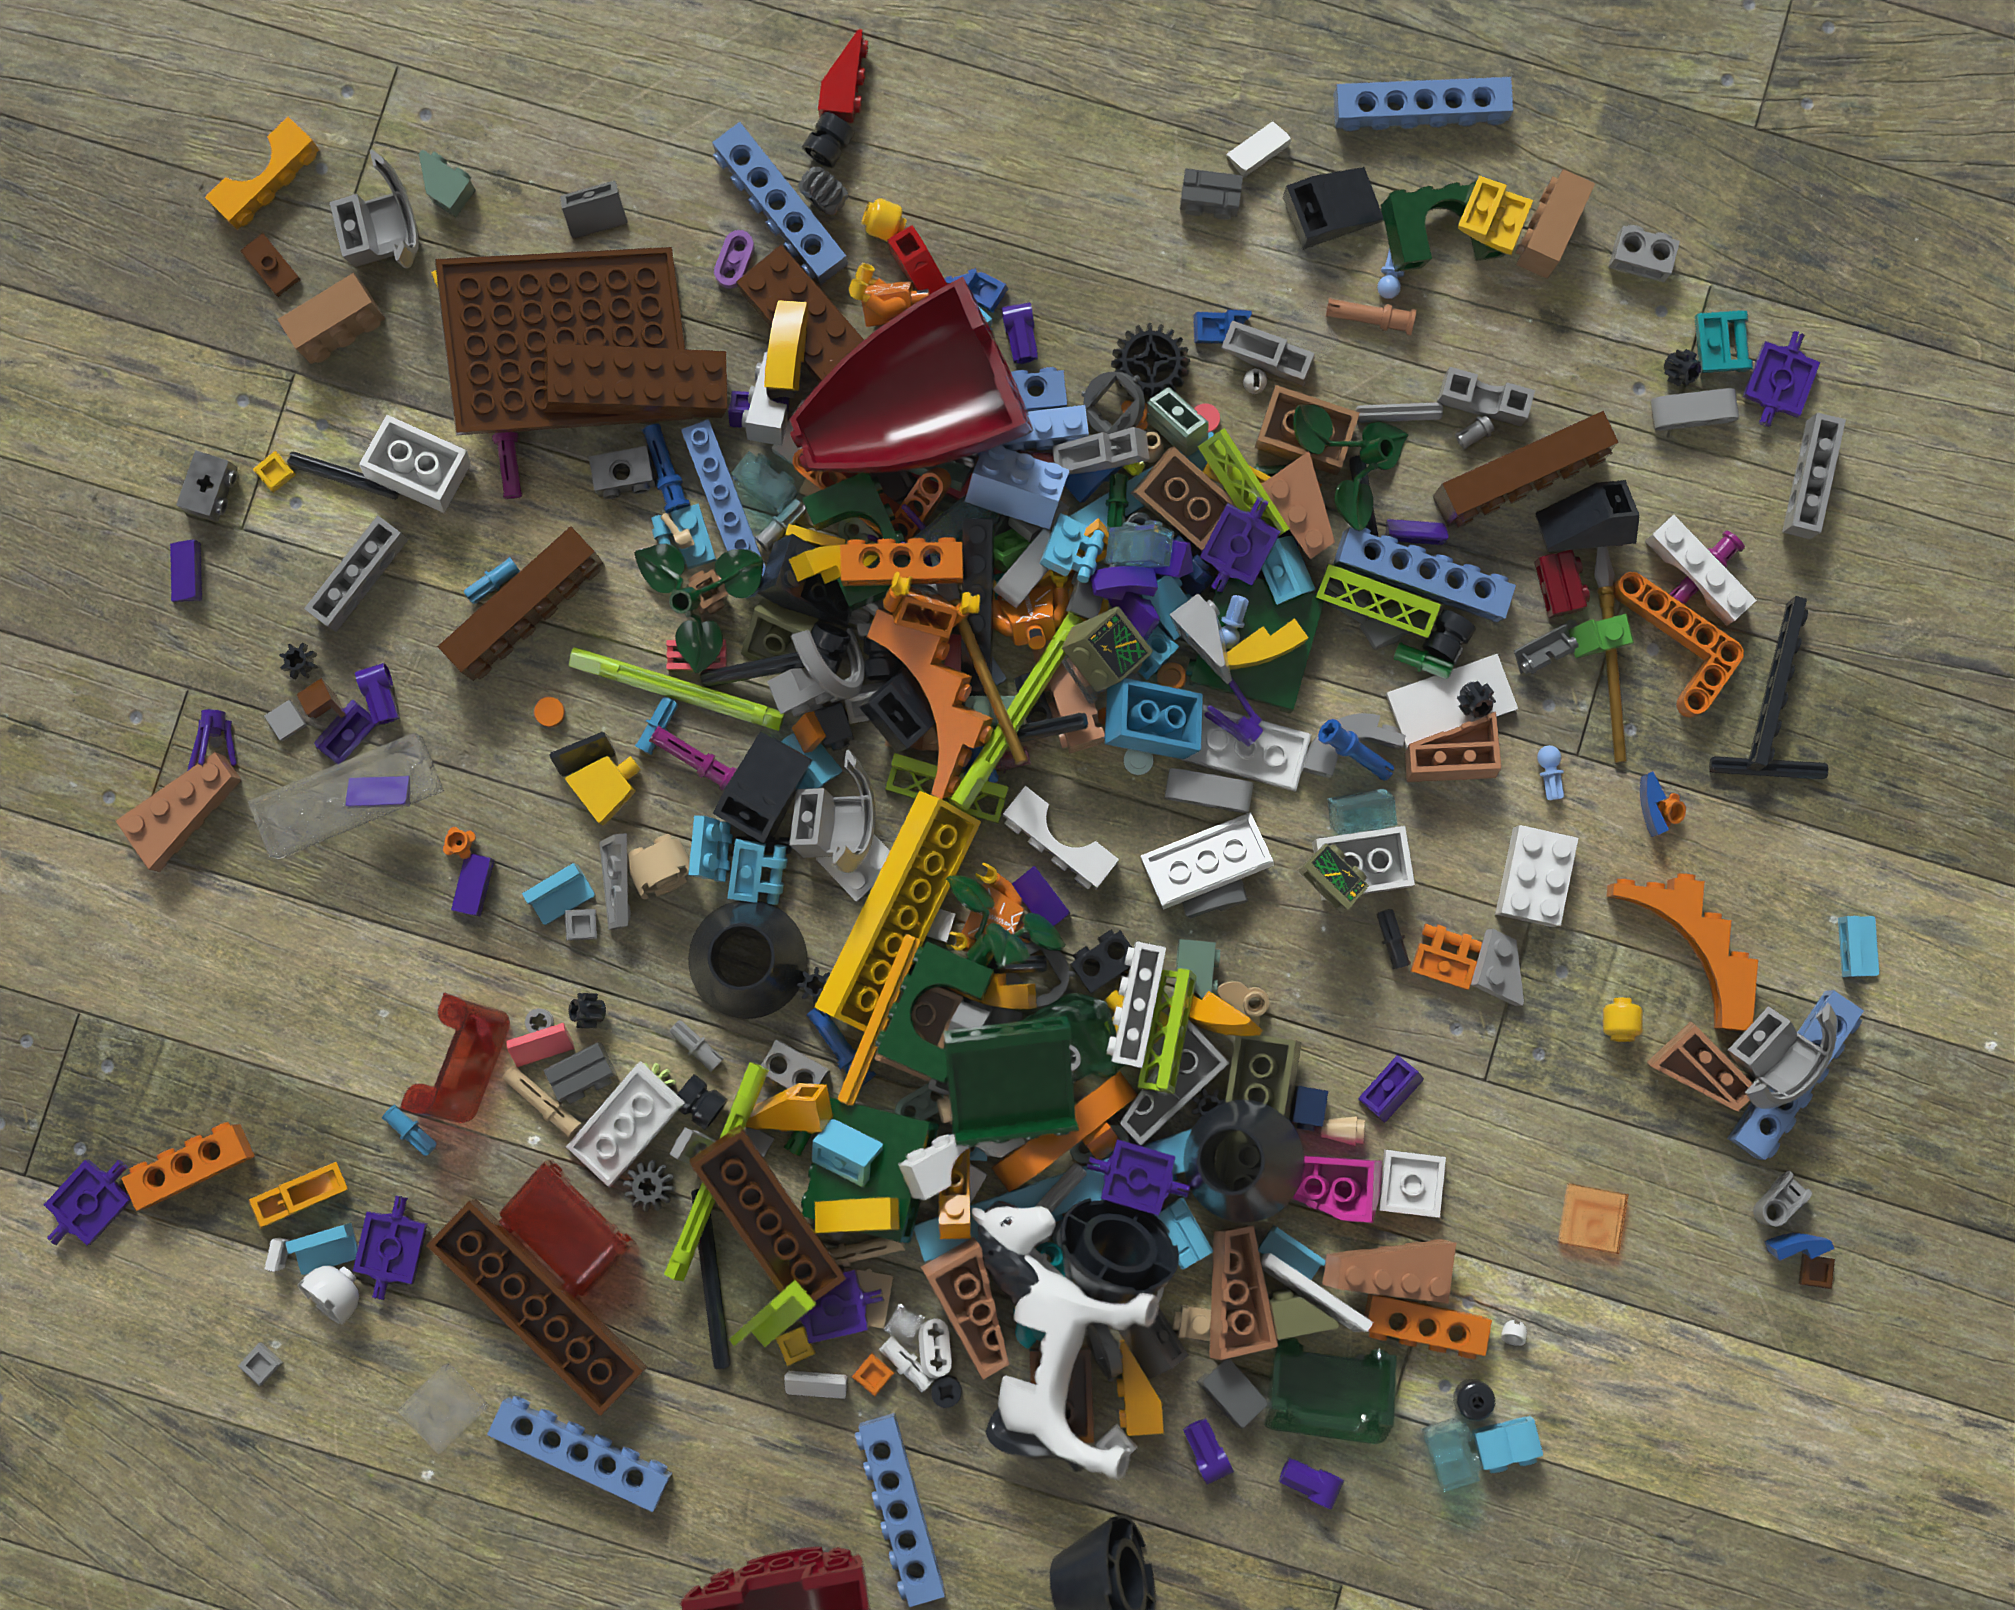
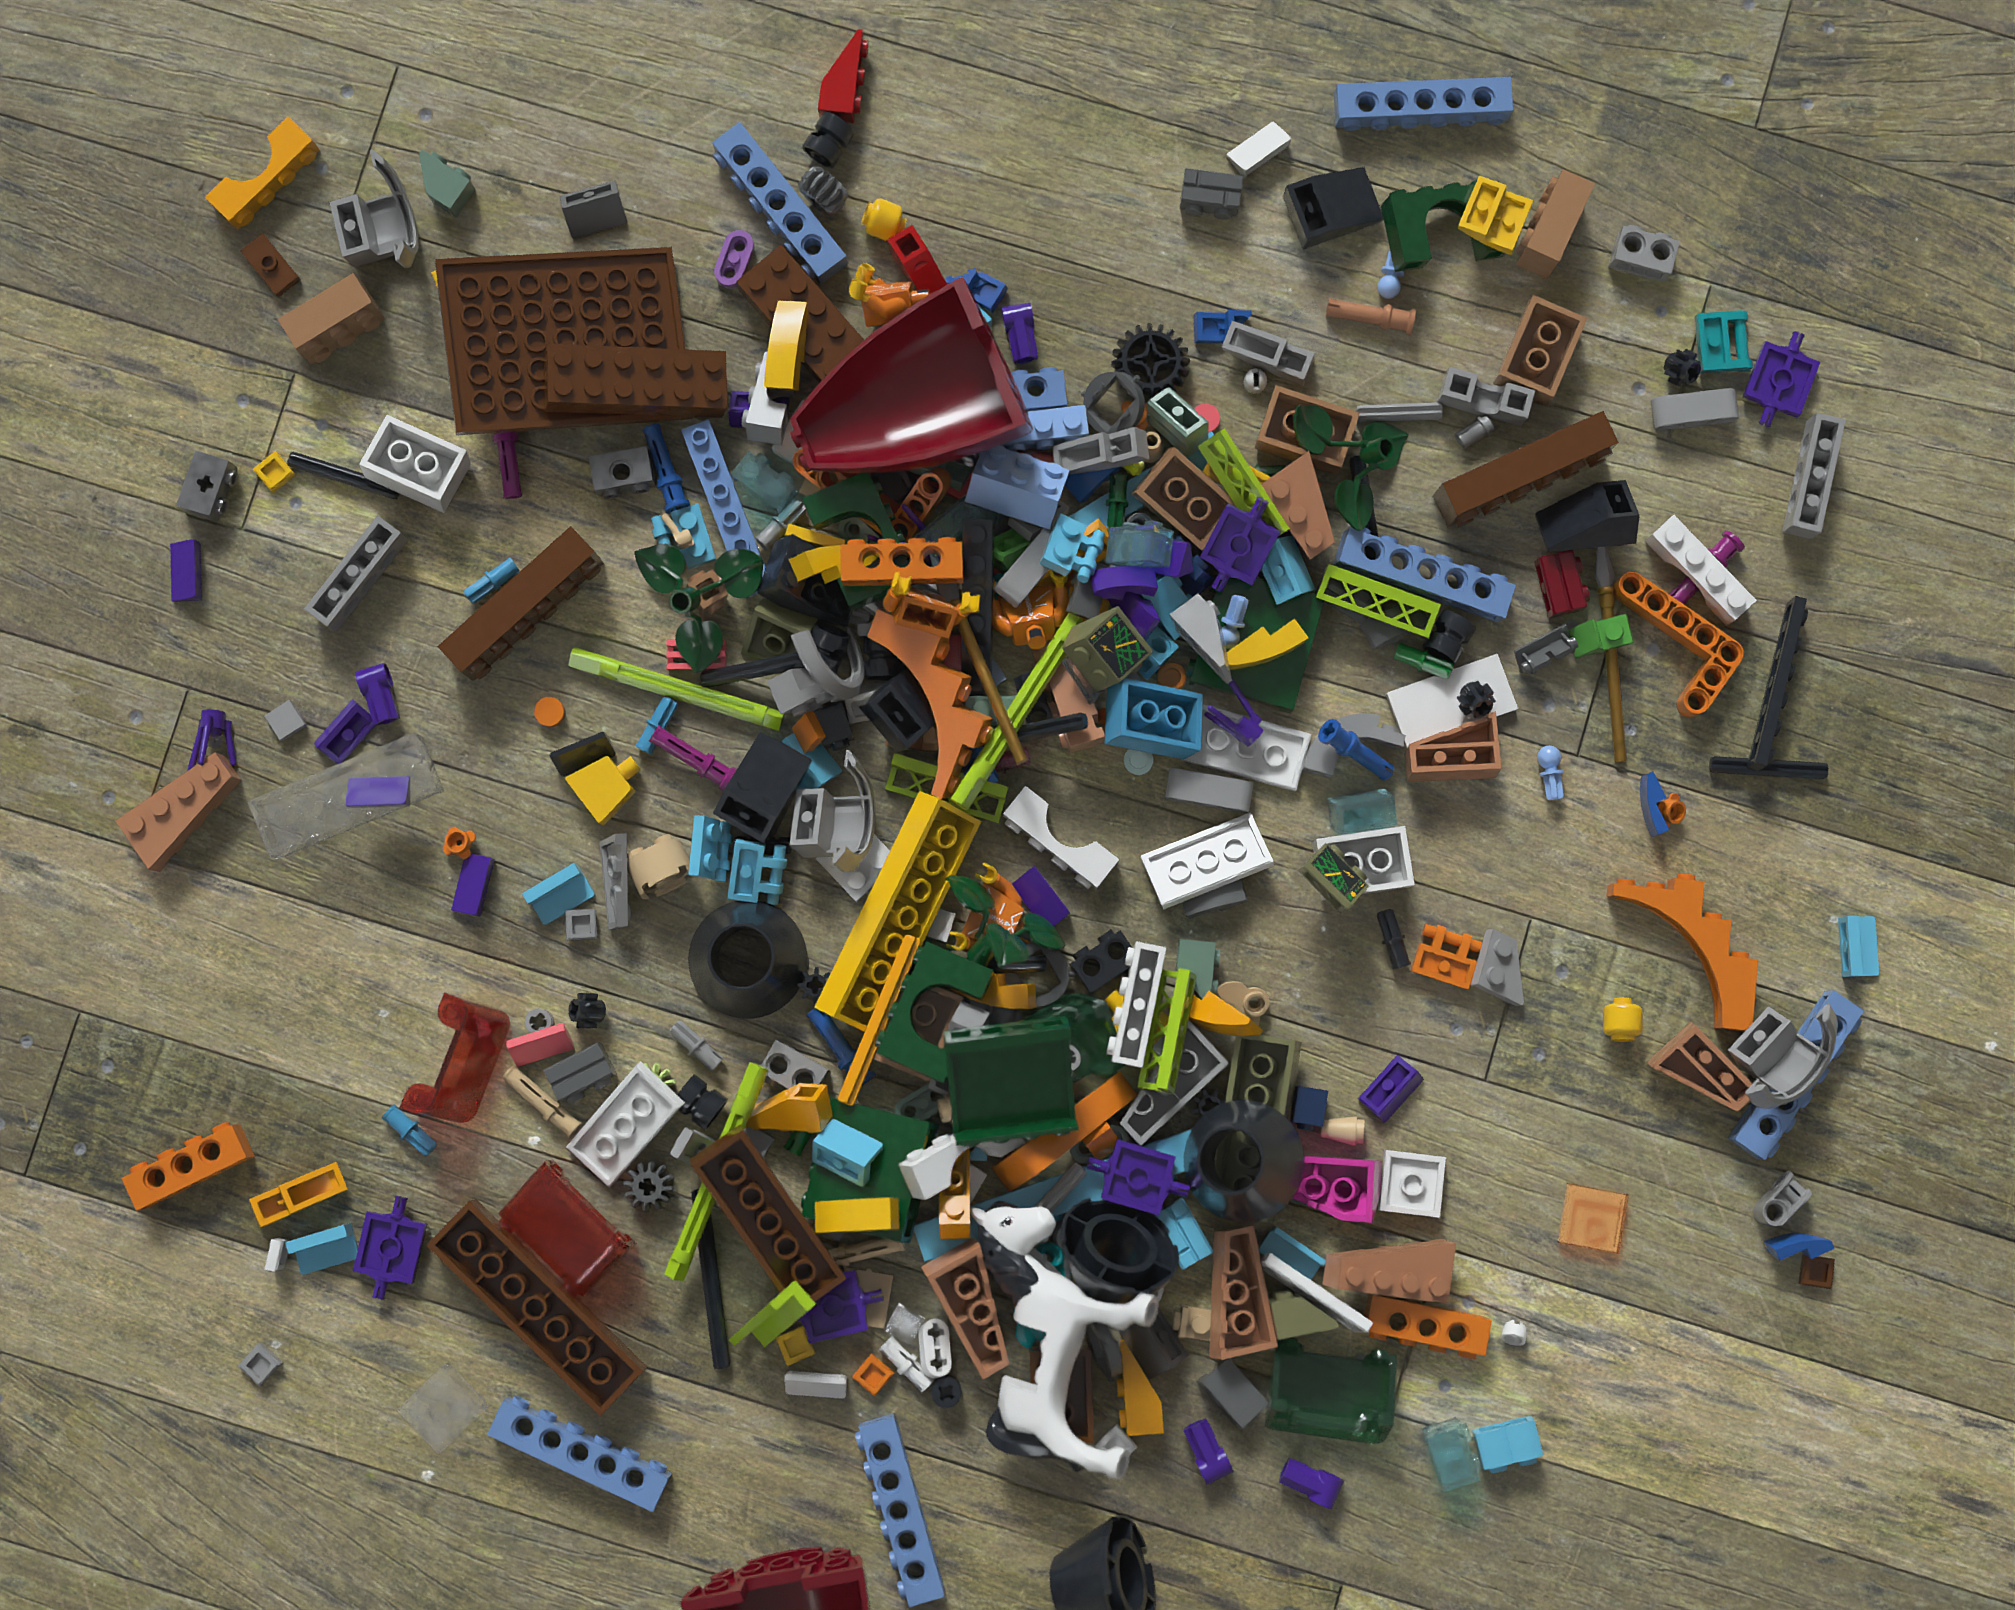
(87, 1202): dark purple plate -> none
(296, 669): black gear -> none
(319, 699): reddish brown panel -> none
(331, 1291): white cylinder -> none
(1417, 531): dark purple slope -> none
(1479, 1408): black head -> none
(1536, 876): white brick -> none
(1541, 348): none -> medium nougat brick

